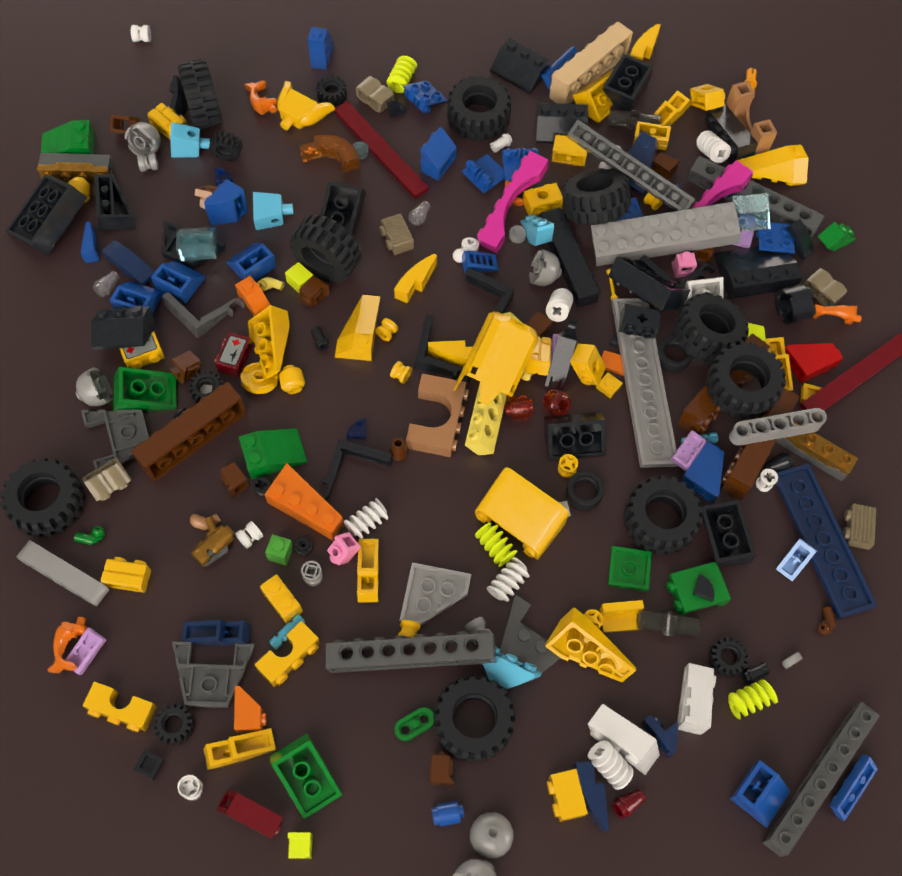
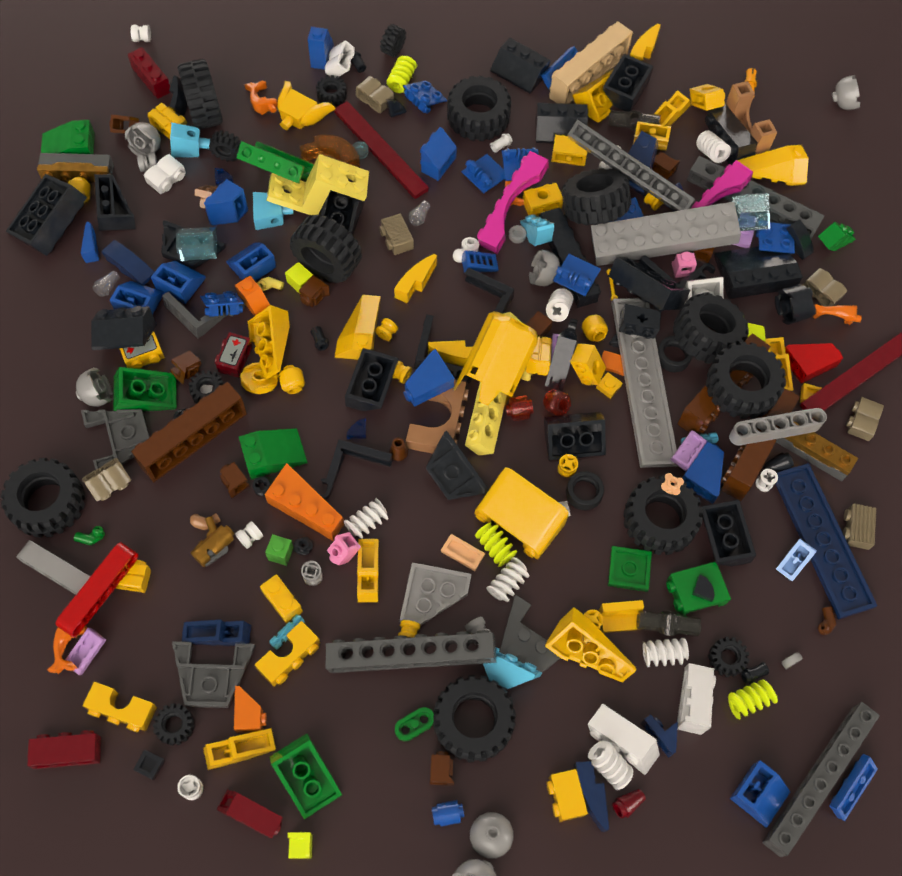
(64, 750): none -> dark red brick
(96, 589): none -> red beam
(149, 72): none -> dark red brick
(165, 174): none -> white brick
(229, 298): none -> blue hinge
(275, 161): none -> green fence
(325, 176): none -> light yellow bracket
(339, 59): none -> white brick
(358, 62): none -> black pin
(370, 380): none -> black slope
(393, 40): none -> black tyre
(428, 380): none -> blue slope
(453, 471): none -> black wing
(463, 552): none -> light nougat tile
(576, 274): none -> blue hinge
(594, 328): none -> yellow head
(665, 651): none -> white piece
(667, 487): none -> light nougat plate
(847, 93): none -> light grey cylinder
(864, 419): none -> dark tan brick

